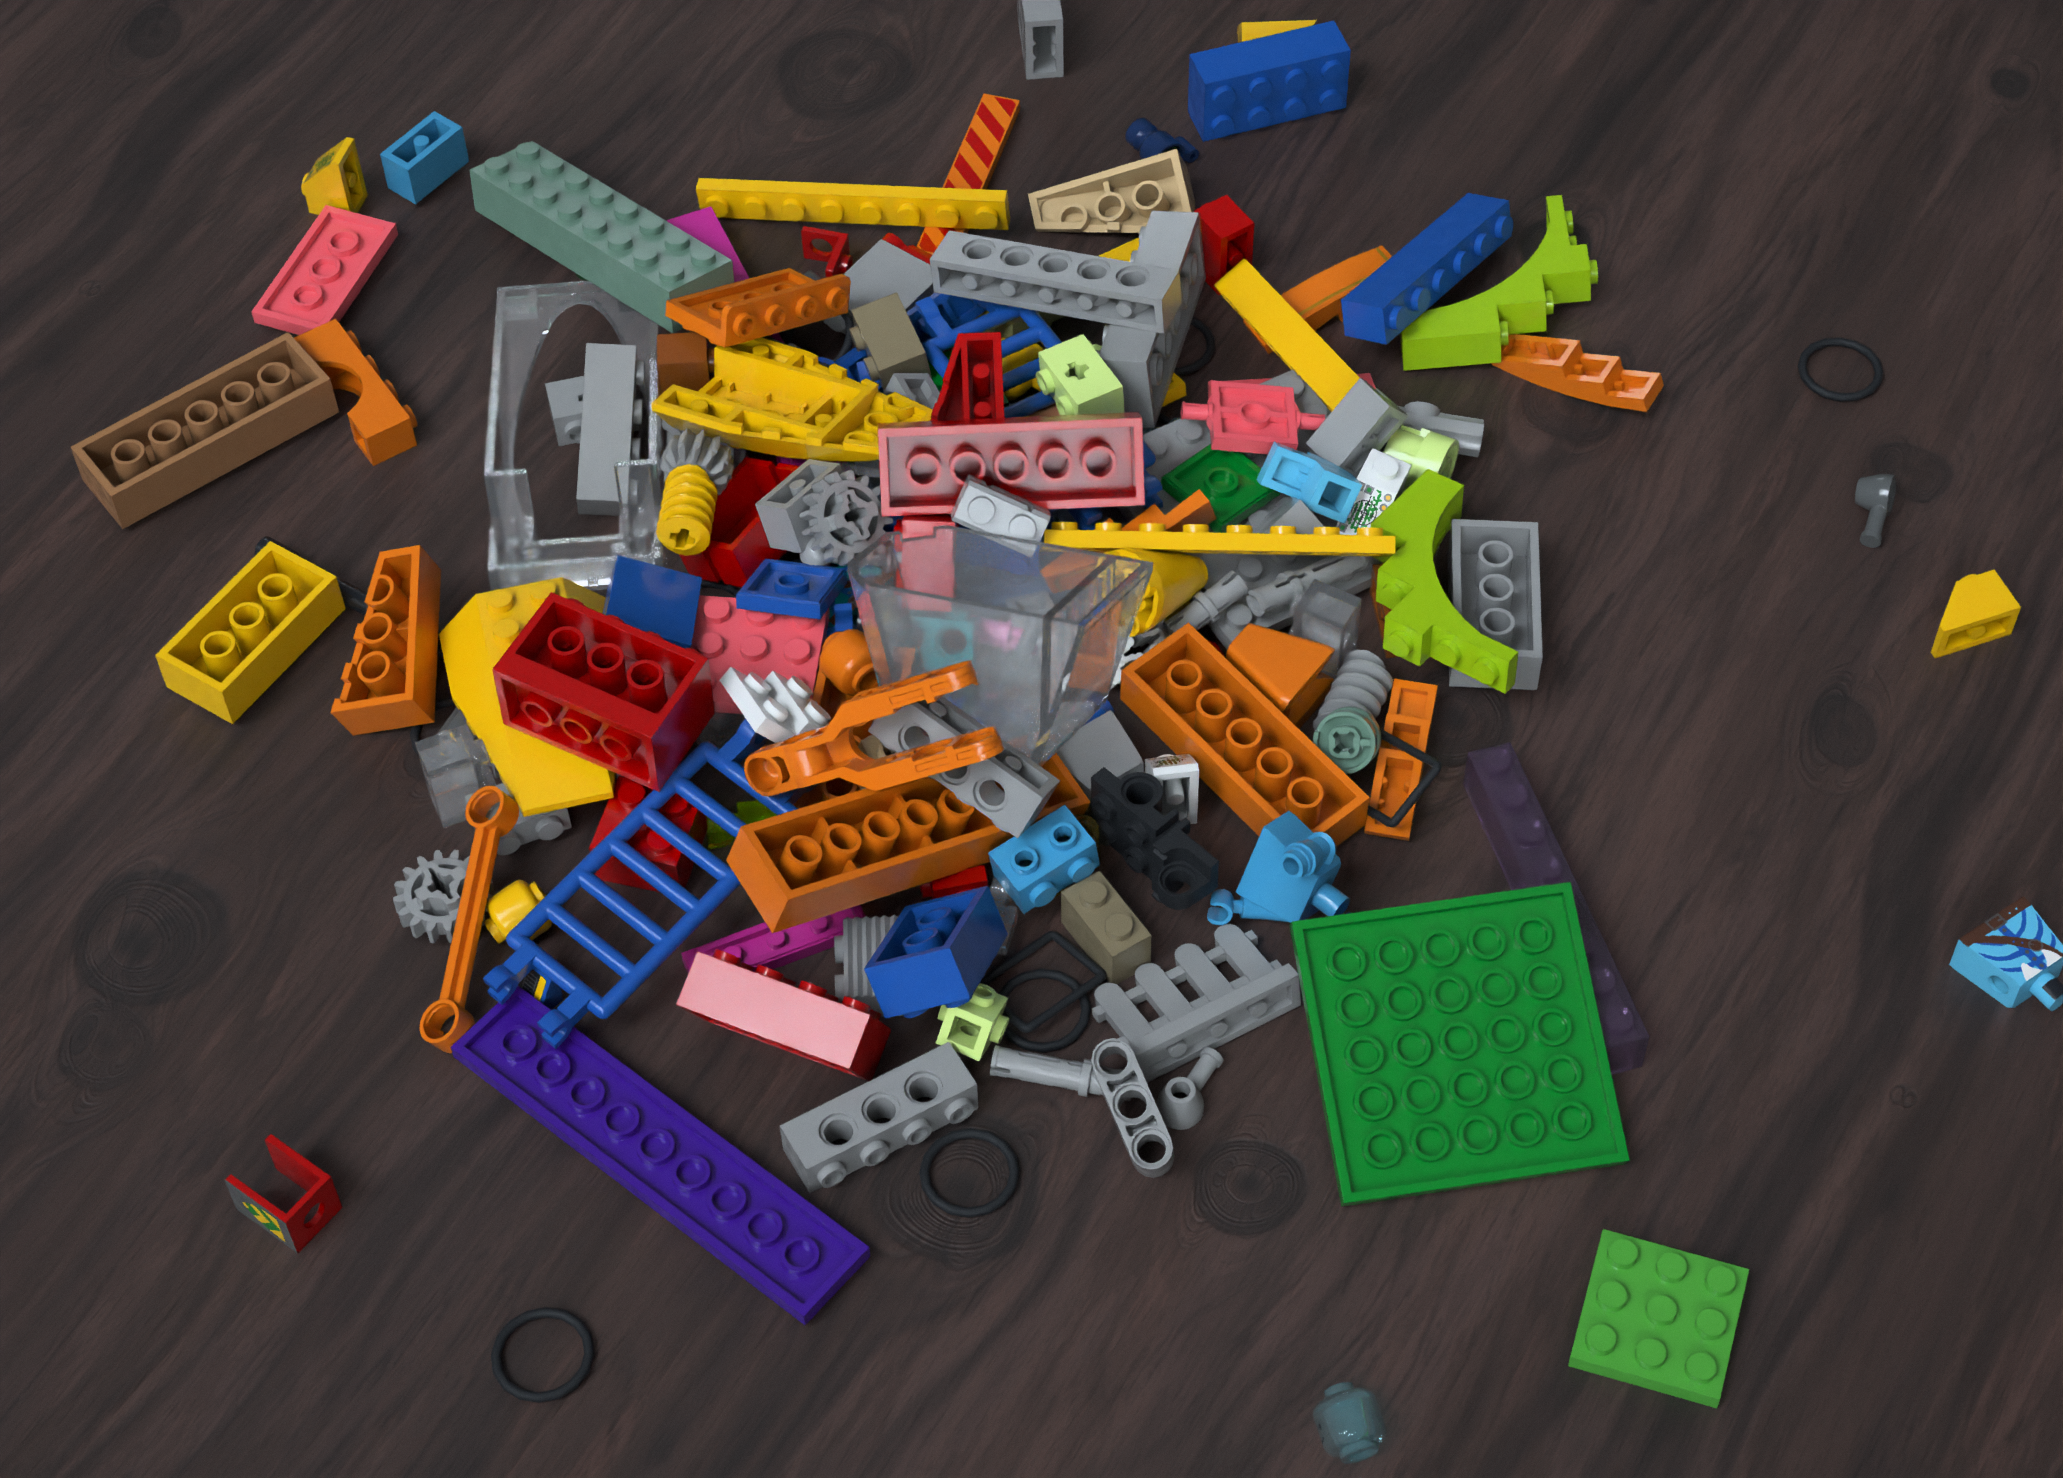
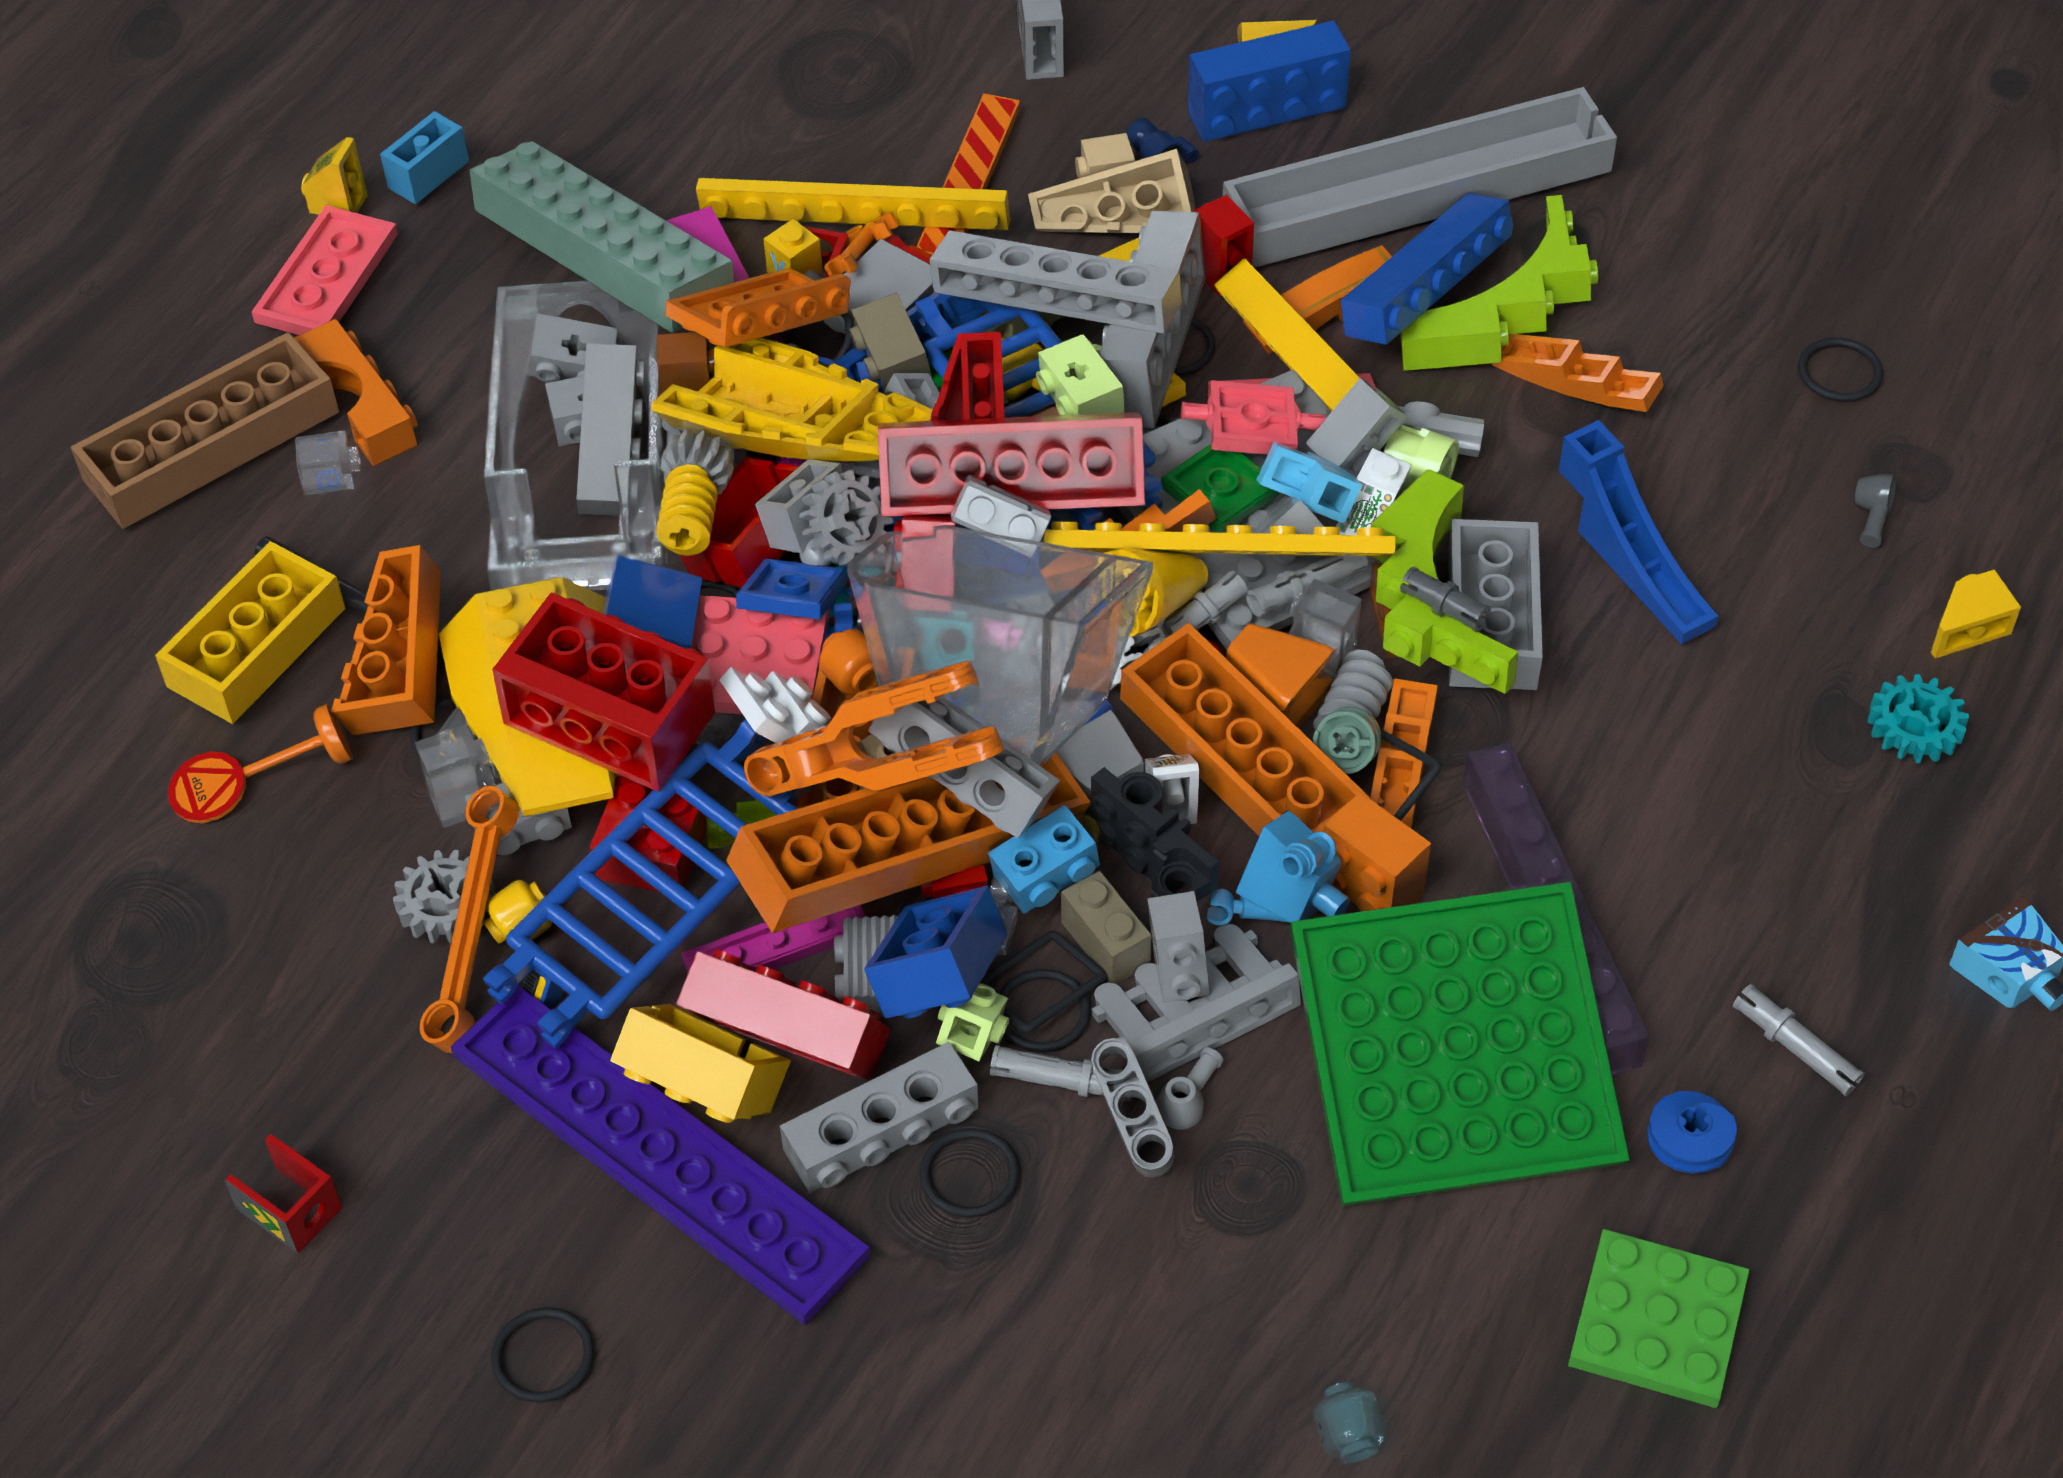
(215, 782): none -> orange piece
(326, 462): none -> clear brick
(558, 337): none -> light grey brick
(699, 1062): none -> yellow piece
(793, 248): none -> yellow brick
(859, 240): none -> orange bar
(1103, 154): none -> tan brick
(1178, 946): none -> light grey brick
(1379, 856): none -> orange brick
(1423, 174): none -> light grey piece
(1445, 599): none -> dark grey pin
(1625, 535): none -> blue arch
(1691, 1132): none -> blue piece
(1781, 1026): none -> light grey pin
(1917, 718): none -> teal gear

